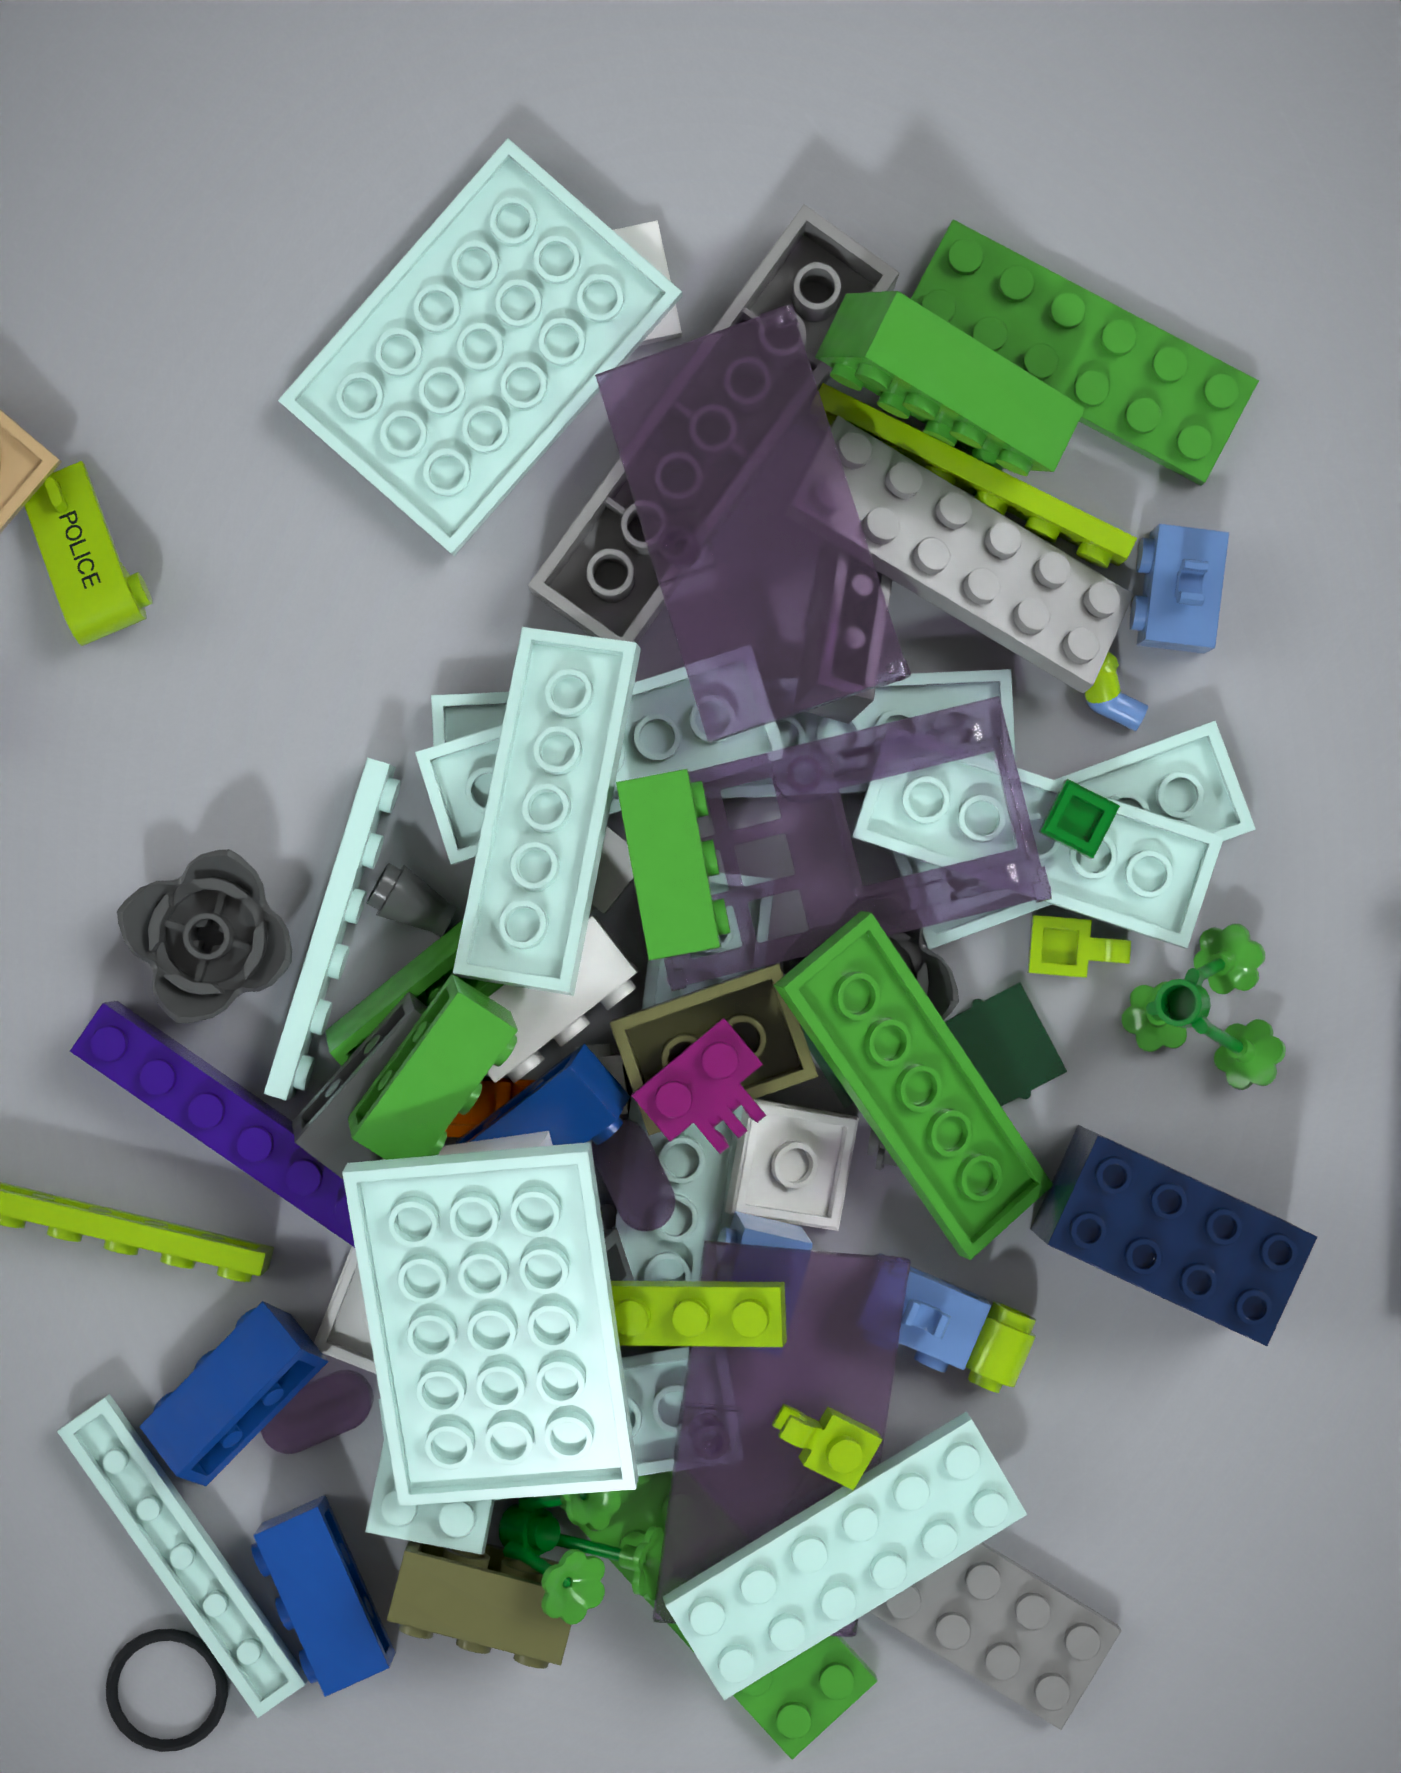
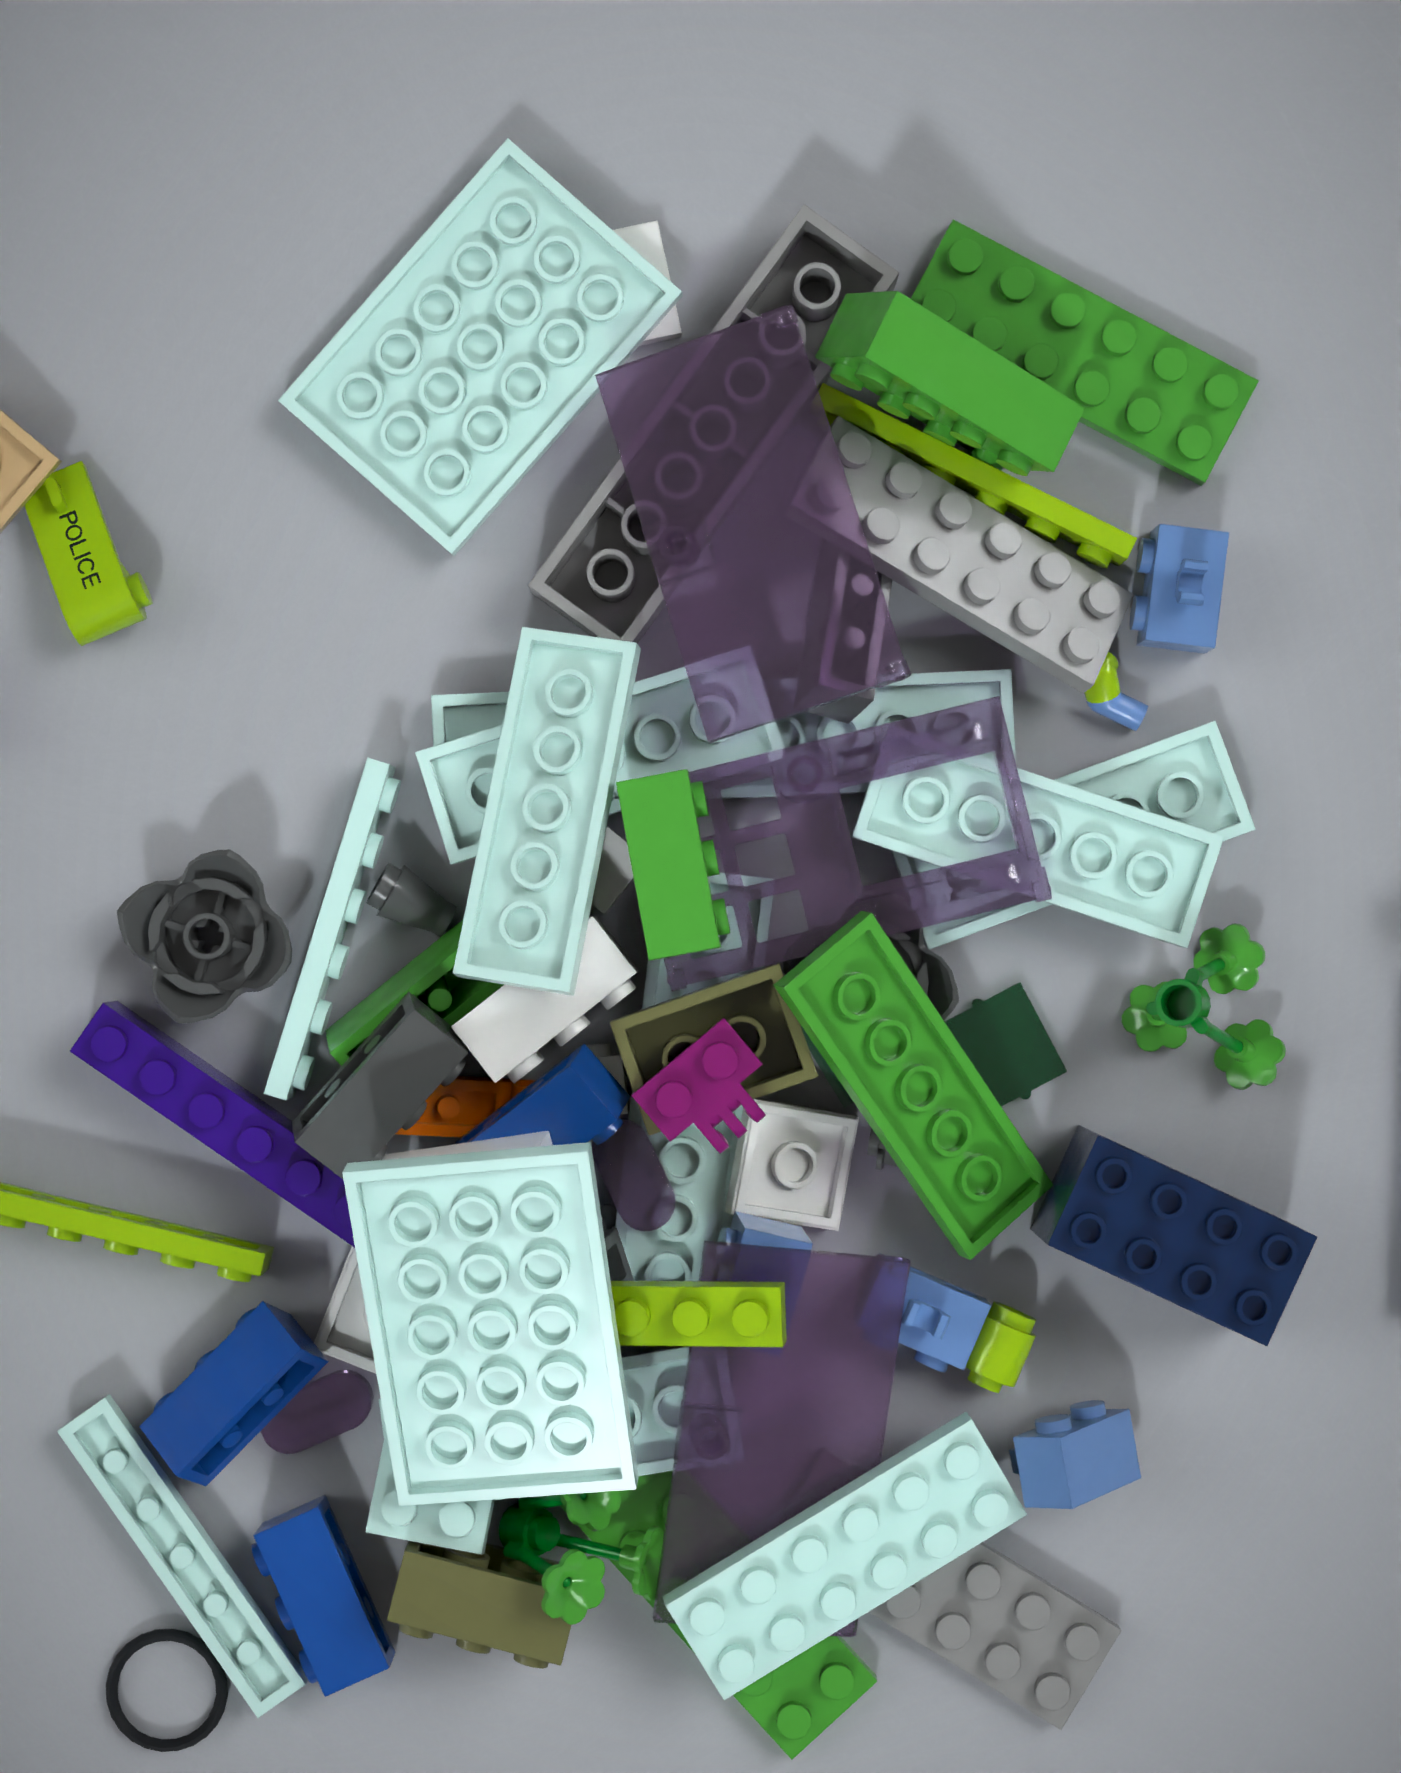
(434, 1073): bright green brick -> none
(832, 1446): lime plate -> none
(1065, 946): lime plate -> none
(1075, 1456): none -> medium blue brick
(1079, 819): green tile -> none

